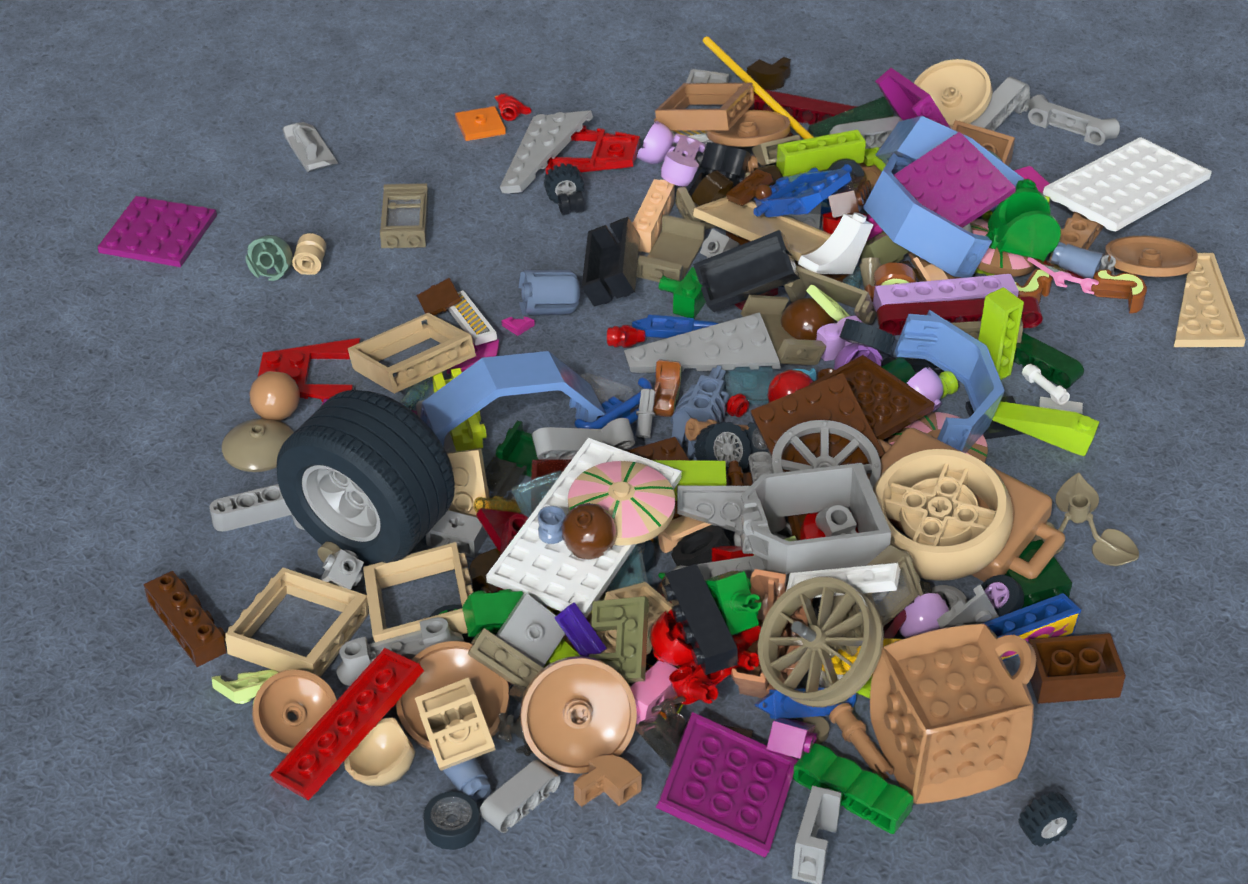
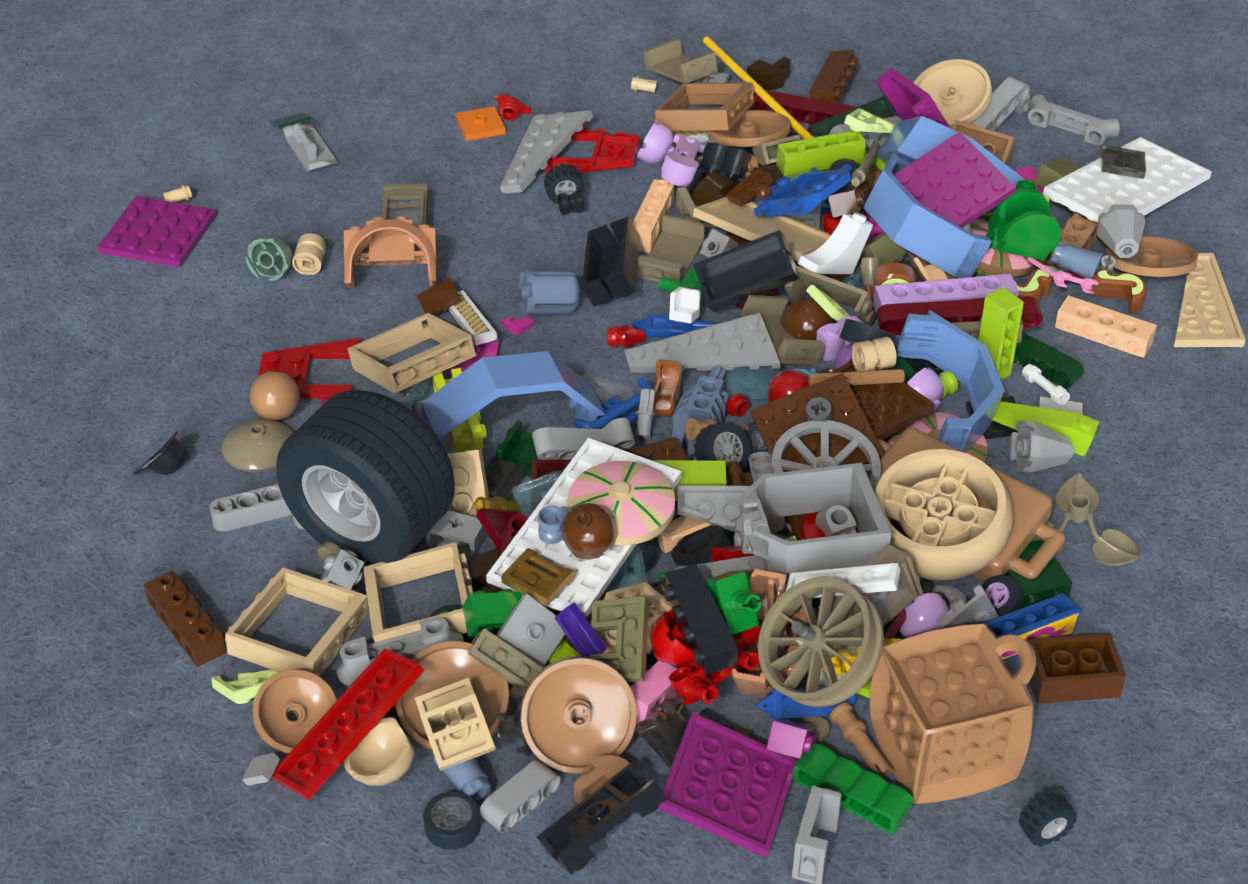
(167, 459): none -> black piece
(178, 194): none -> tan pin
(261, 769): none -> light grey tile
(290, 120): none -> piece
(390, 244): none -> nougat piece
(538, 584): none -> pearl gold plate
(589, 821): none -> black piece
(643, 84): none -> tan pin
(668, 61): none -> dark tan panel
(685, 304): none -> white panel
(824, 409): none -> dark grey wheel
(835, 76): none -> reddish brown brick
(860, 174): none -> dark tan bar
(862, 377): none -> medium nougat axle
(864, 121): none -> yellowish green wing
(874, 355): none -> tan wheel
(1038, 447): none -> light grey cone
(1054, 170): none -> olive brick
(1105, 326): none -> light nougat brick
(1121, 229): none -> light grey cone
(1123, 161): none -> clear smoke plate

